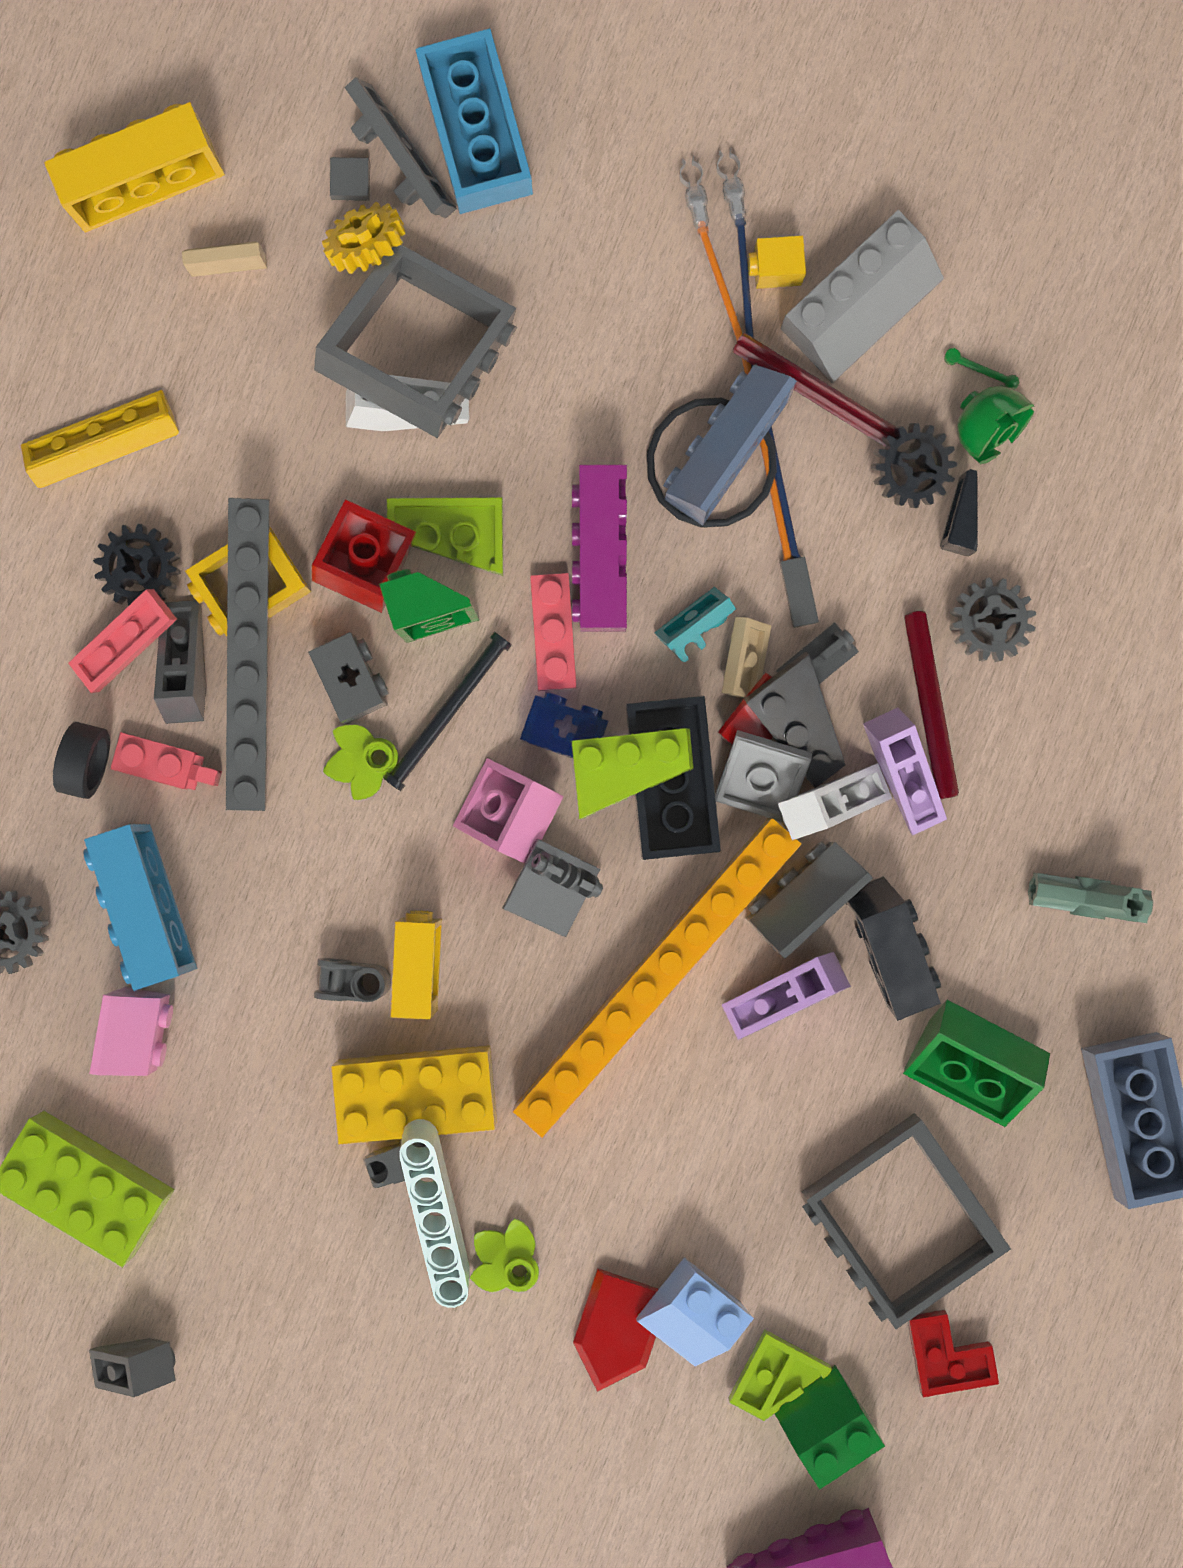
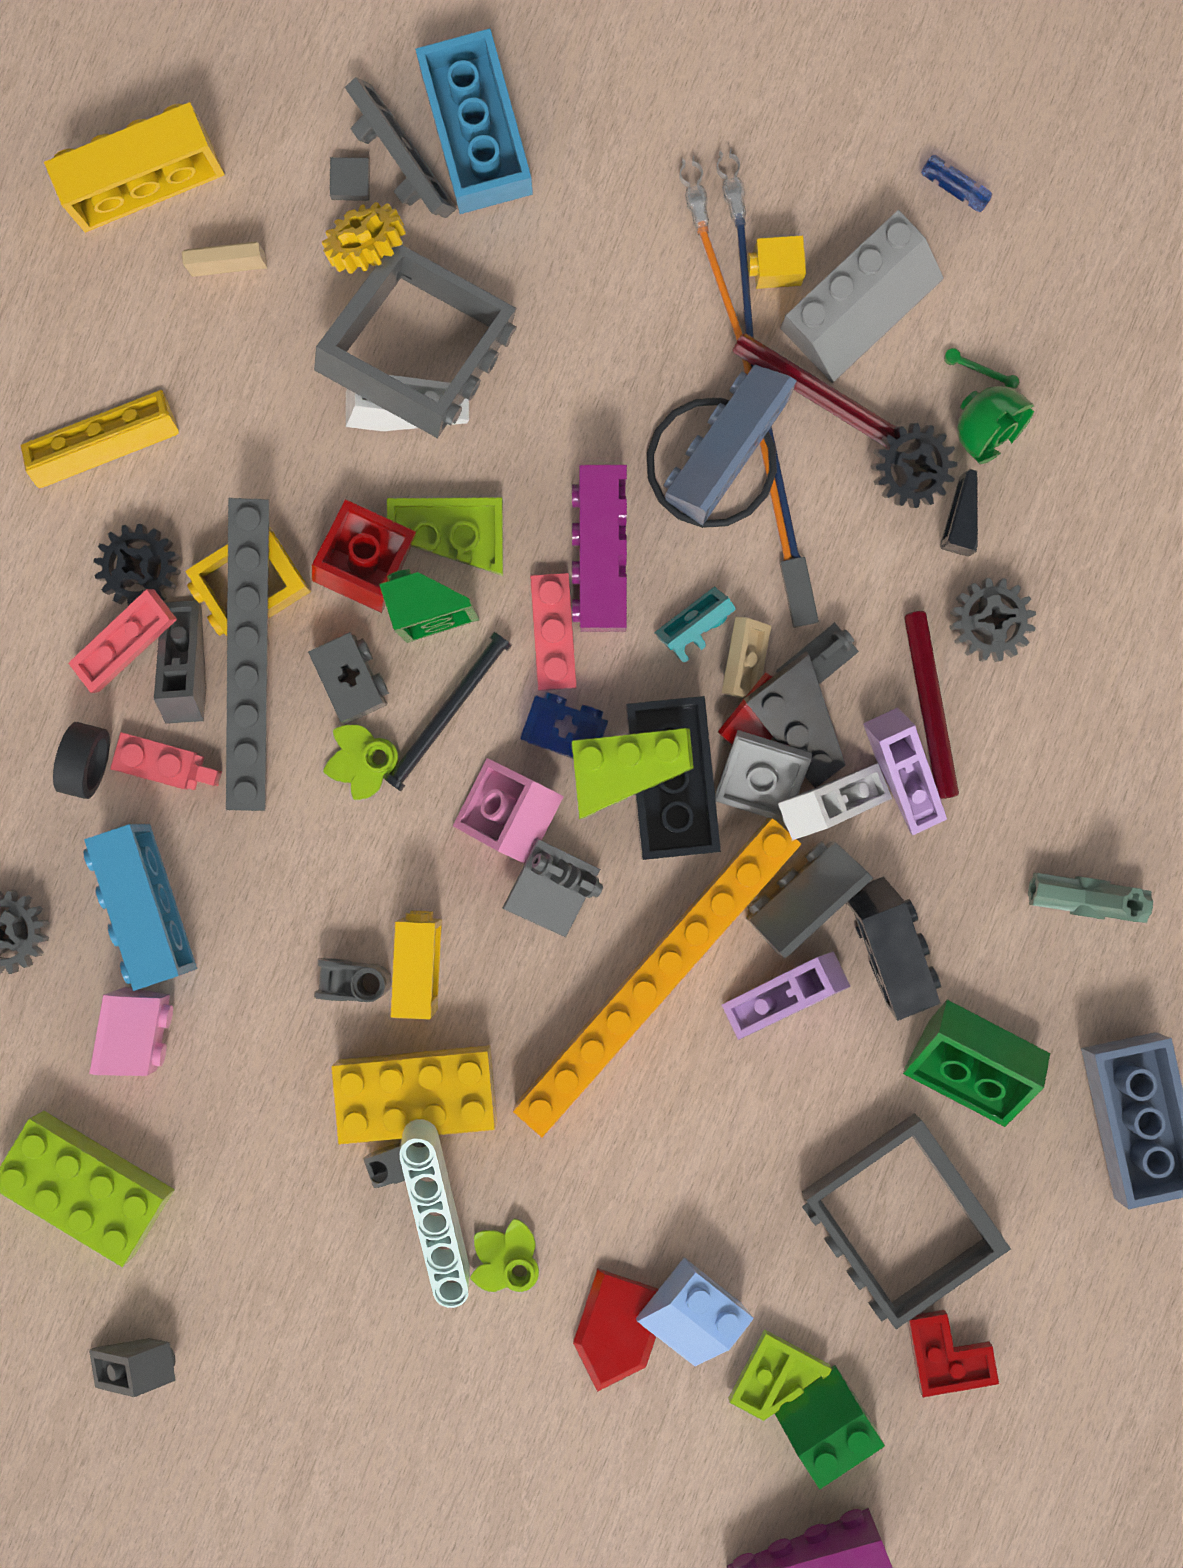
(956, 183): none -> clear blue axle

